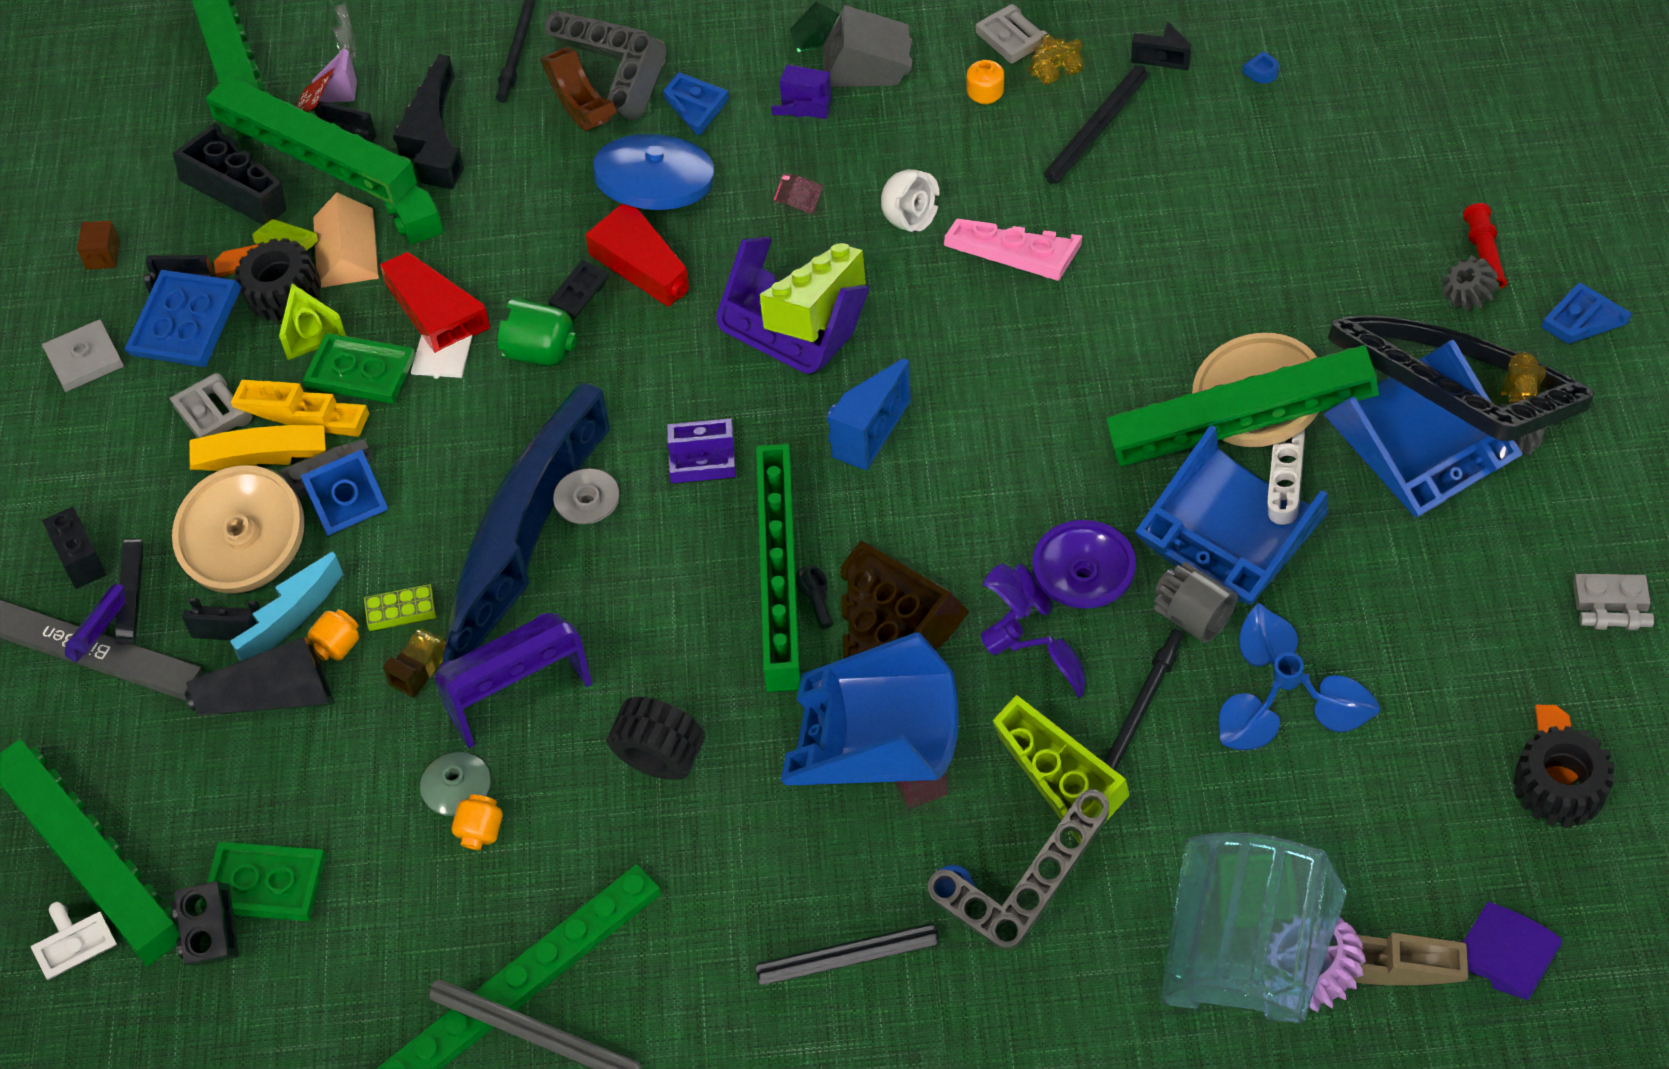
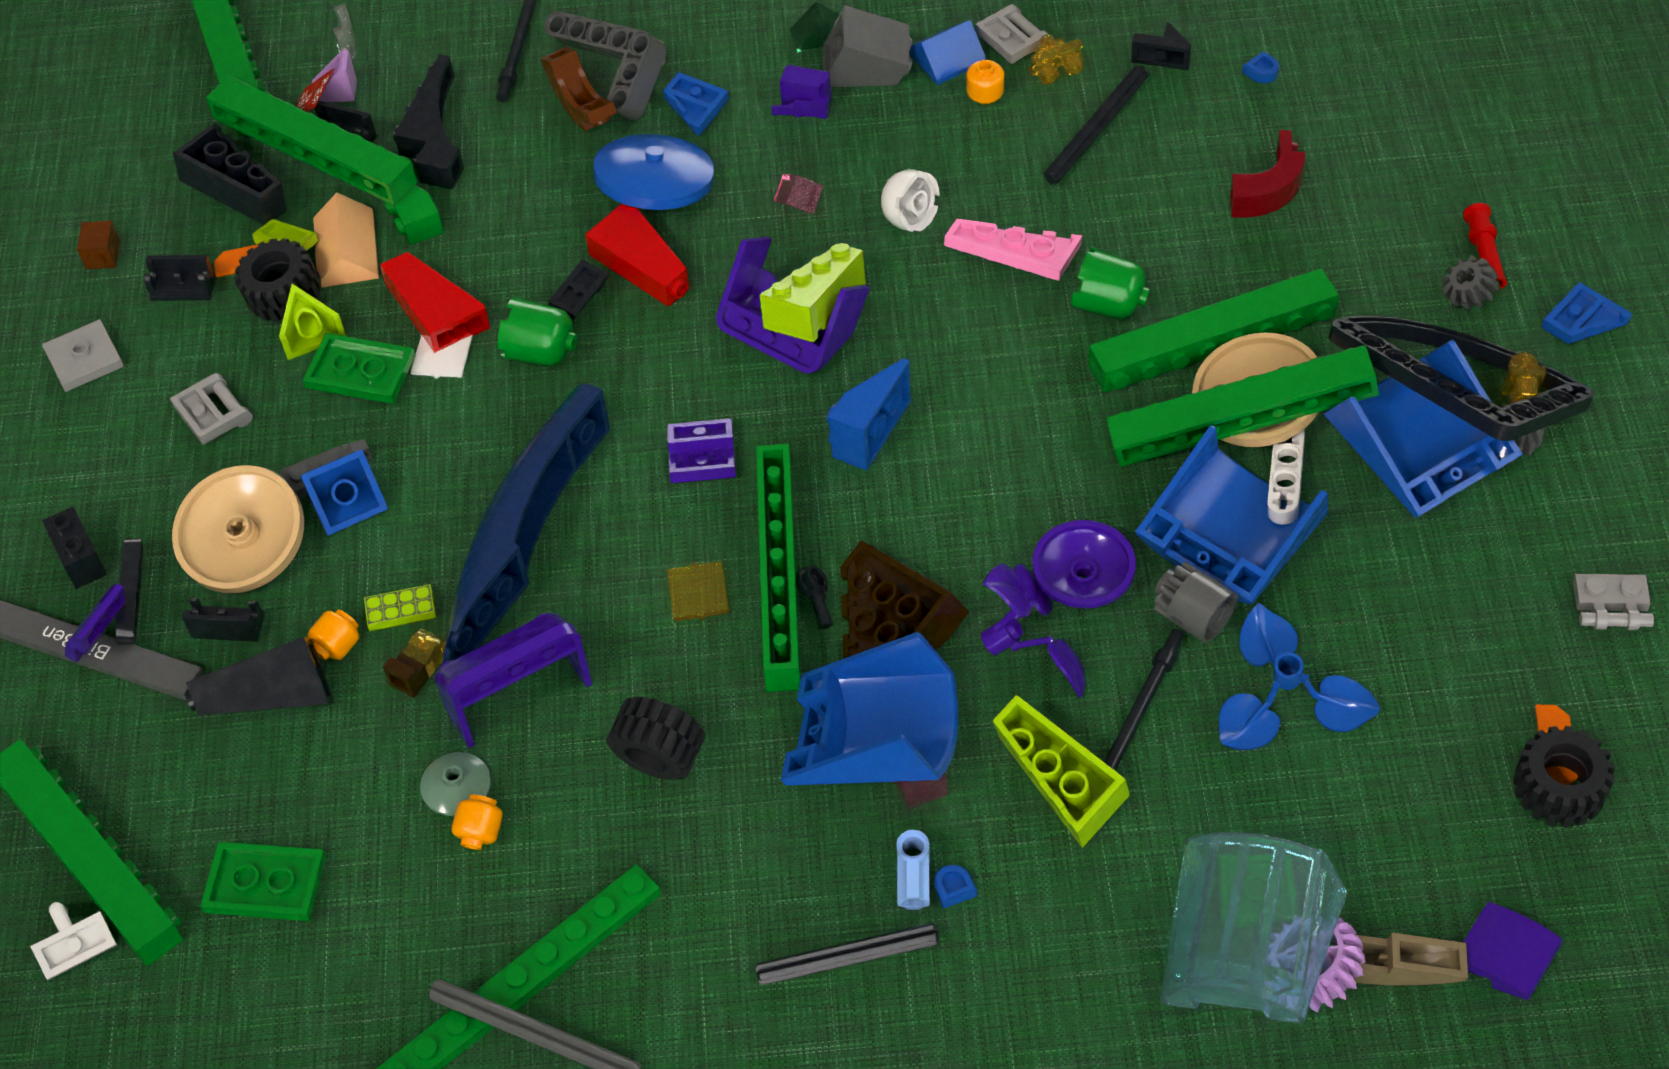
(183, 318): blue plate -> none
(216, 921): black brick -> none
(256, 446): yellow slope -> none
(292, 406): yellow slope -> none
(296, 602): medium azure slope -> none
(582, 487): light grey dish -> none
(697, 591): none -> clear yellow piece
(913, 871): none -> light blue piece
(948, 52): none -> slope
(1030, 882): dark grey beam -> none
(1110, 285): none -> green cylinder
(1198, 333): none -> green brick
(1271, 190): none -> dark red arch

